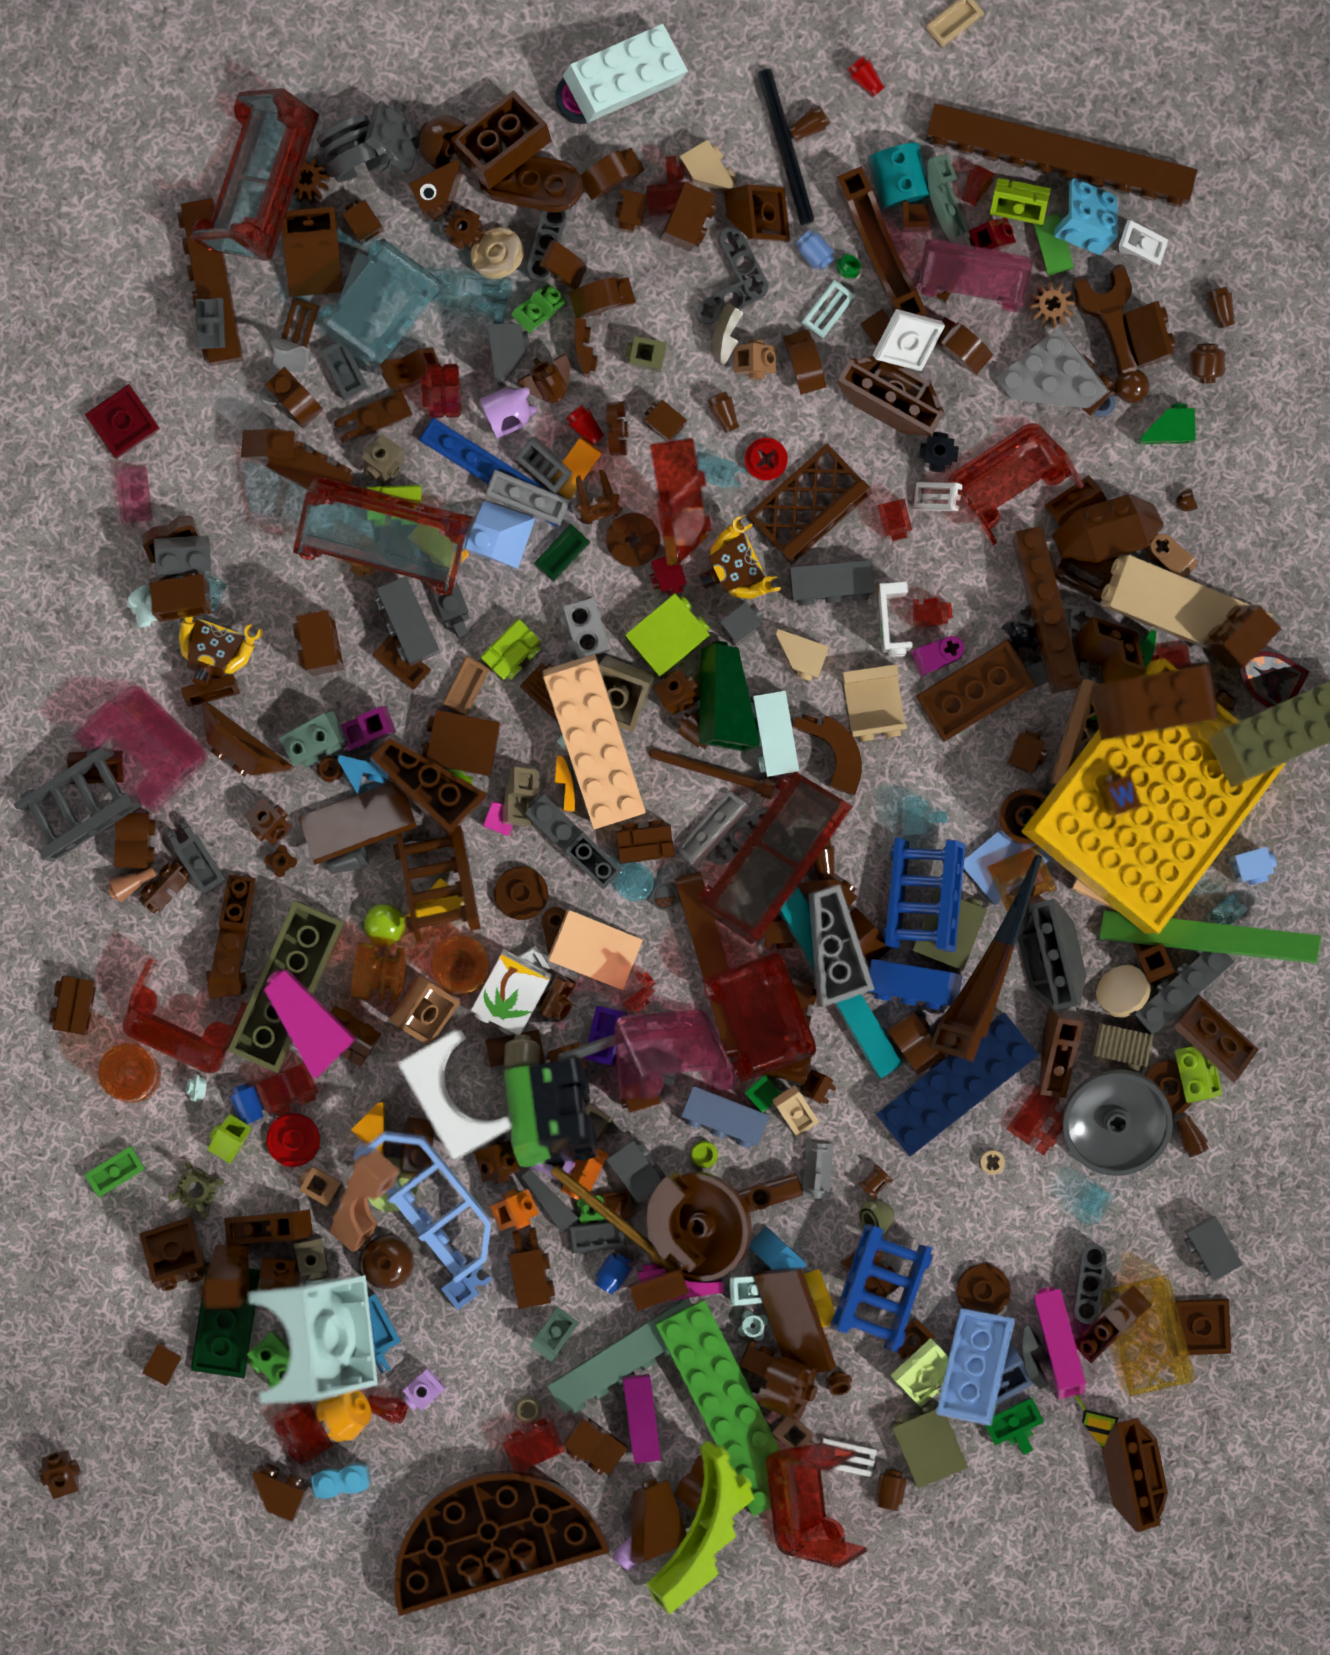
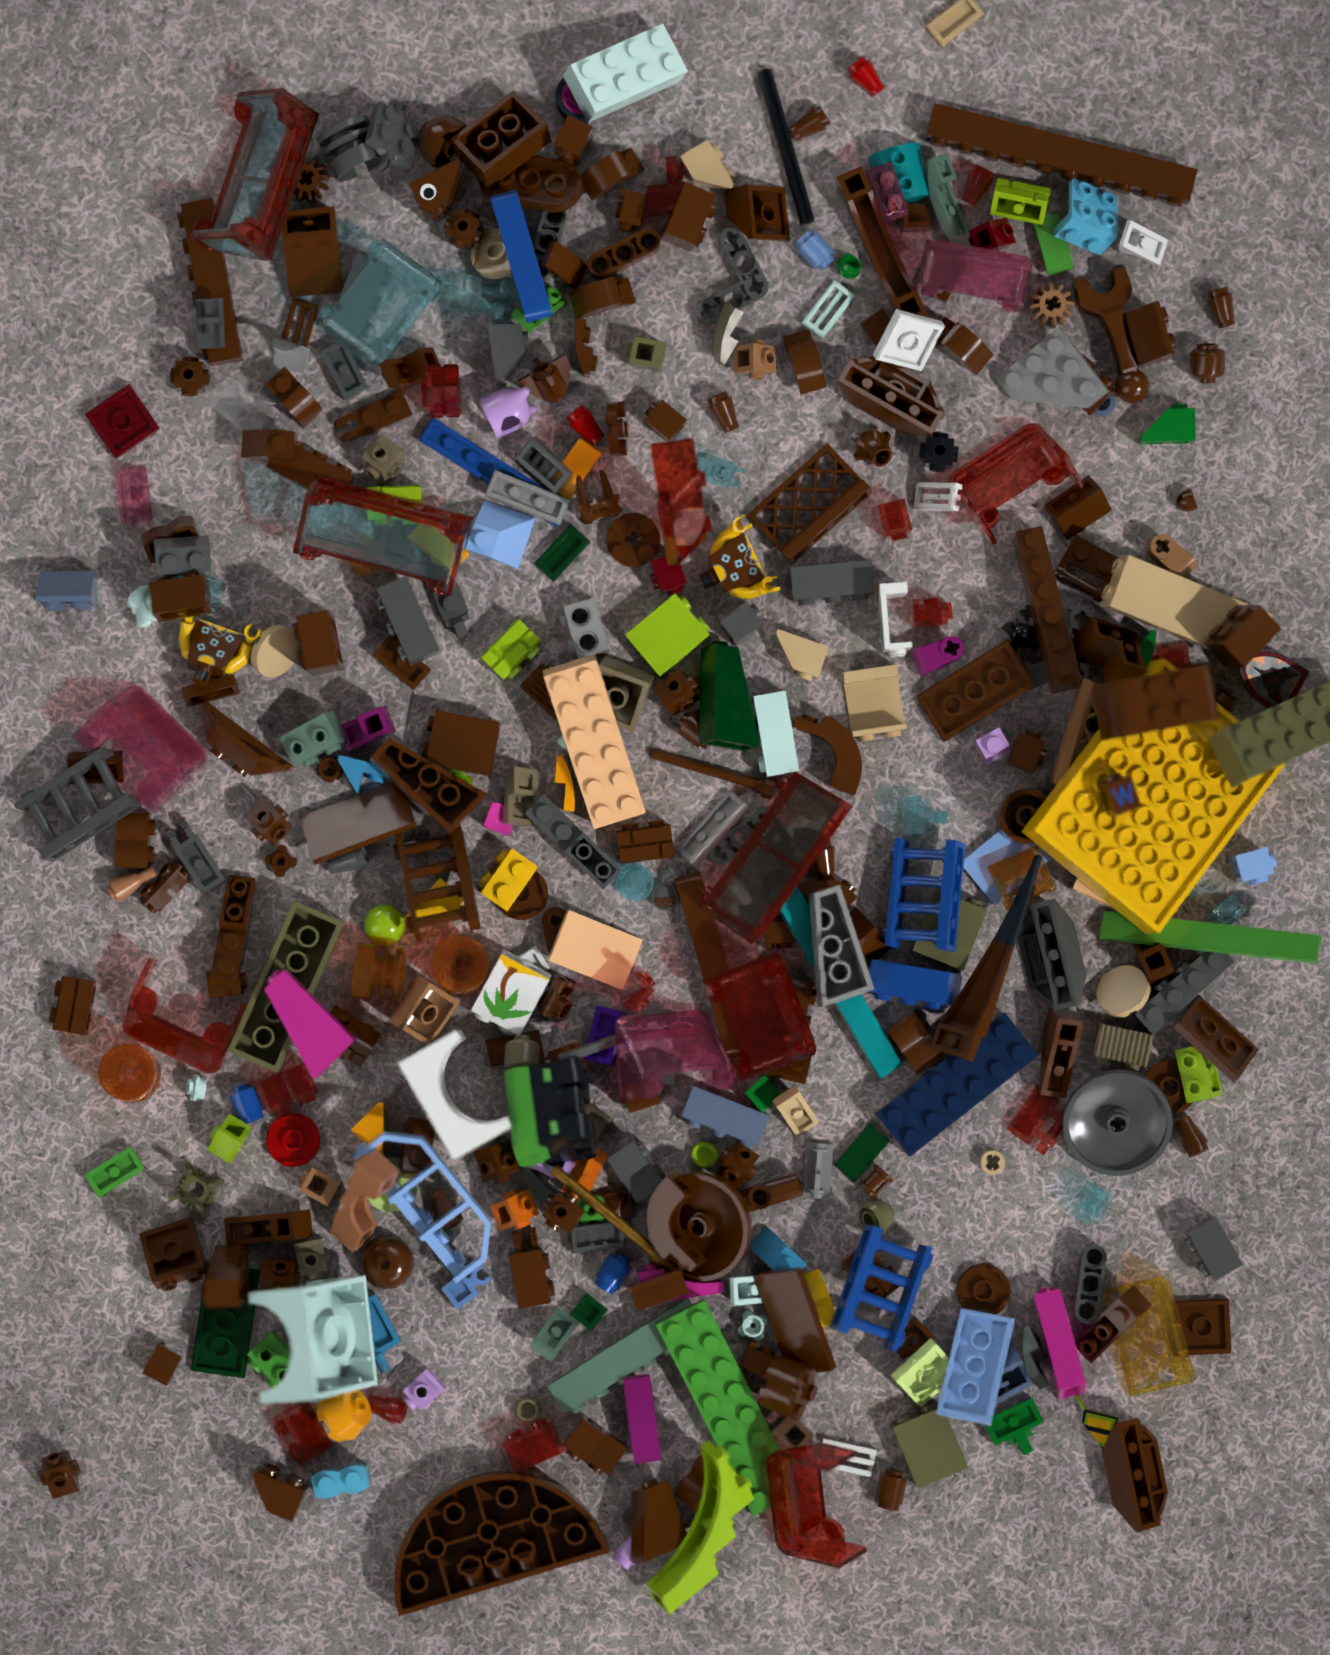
(67, 588): none -> sand blue slope
(197, 383): none -> reddish brown brick
(275, 651): none -> tan tile
(362, 221): reddish brown brick -> none
(441, 1205): none -> reddish brown cone
(466, 686): medium nougat tile -> none
(506, 878): none -> yellow bracket
(521, 256): none -> blue beam
(565, 1222): none -> reddish brown brick
(573, 140): none -> reddish brown brick
(588, 1311): none -> dark green plate
(633, 244): none -> reddish brown beam
(737, 1165): none -> reddish brown brick
(766, 446): red gear -> none
(817, 1087): reddish brown tile -> none
(838, 1383): reddish brown plate -> none
(861, 1152): none -> dark green tile
(873, 447): none -> reddish brown rock
(888, 192): none -> clear pink slope
(992, 746): none -> lavender brick
(1108, 529): reddish brown wedge -> none

